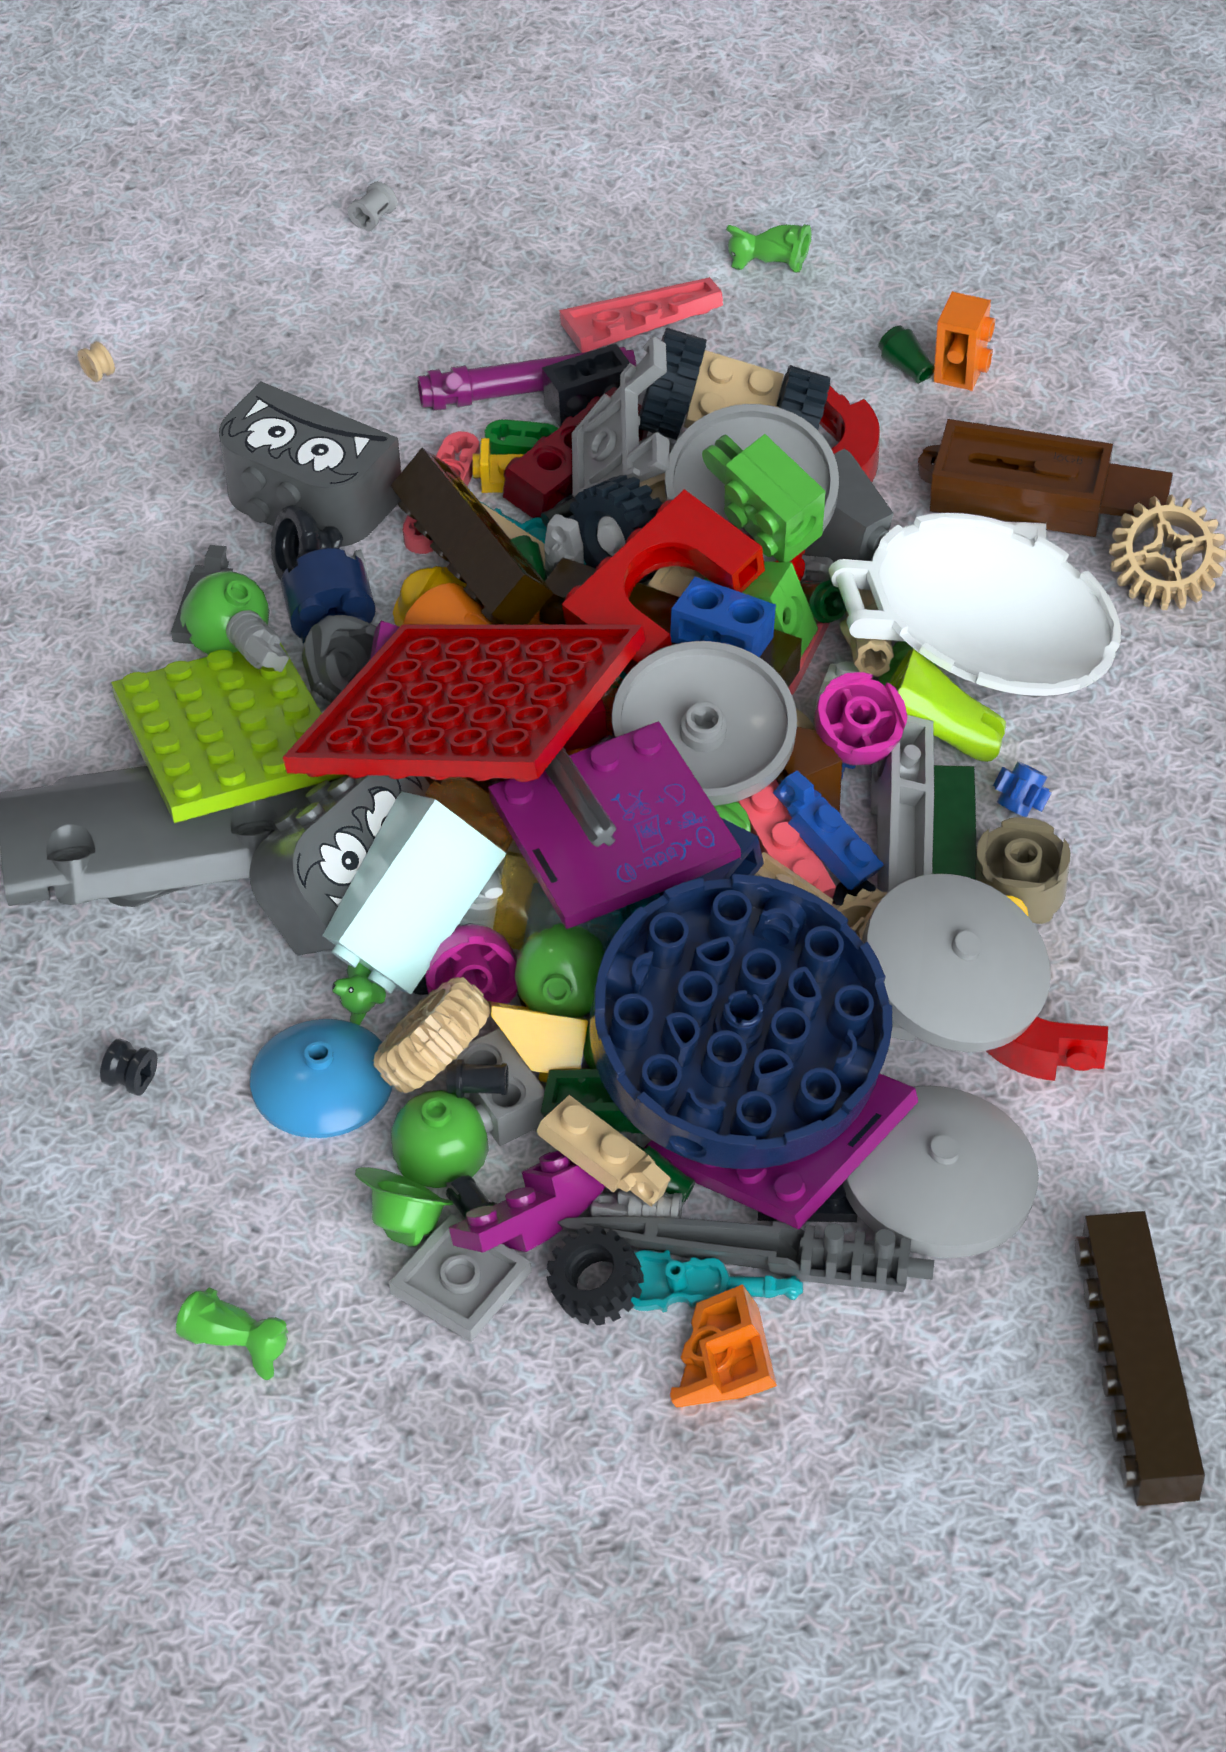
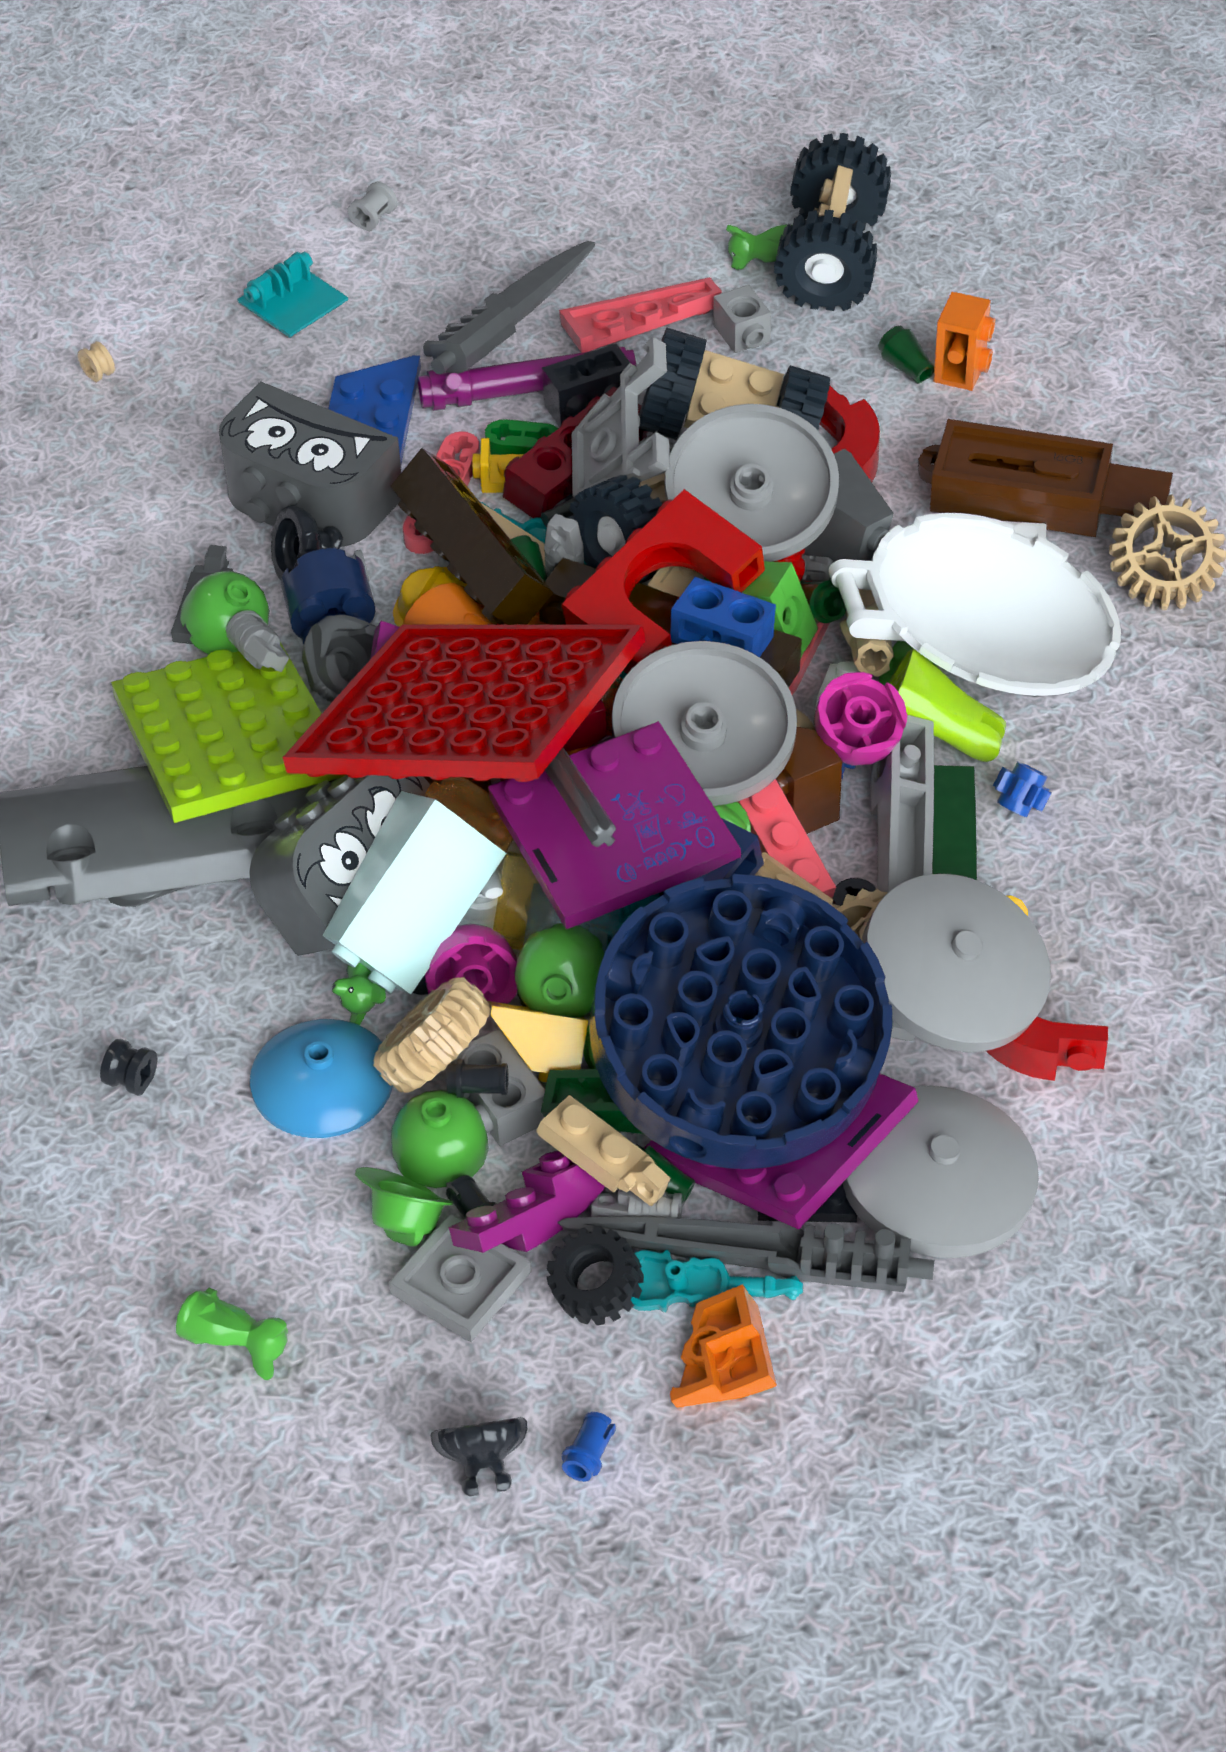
(291, 295): none -> teal hinge
(379, 396): none -> blue wing
(481, 1448): none -> black hair
(492, 324): none -> dark grey piece
(583, 1457): none -> blue pin
(741, 318): none -> light grey brick
(768, 495): bright green brick -> none
(827, 832): blue hinge -> none
(837, 191): none -> black plate
(1025, 862): dark tan brick -> none
(1140, 1359): dark brown brick -> none

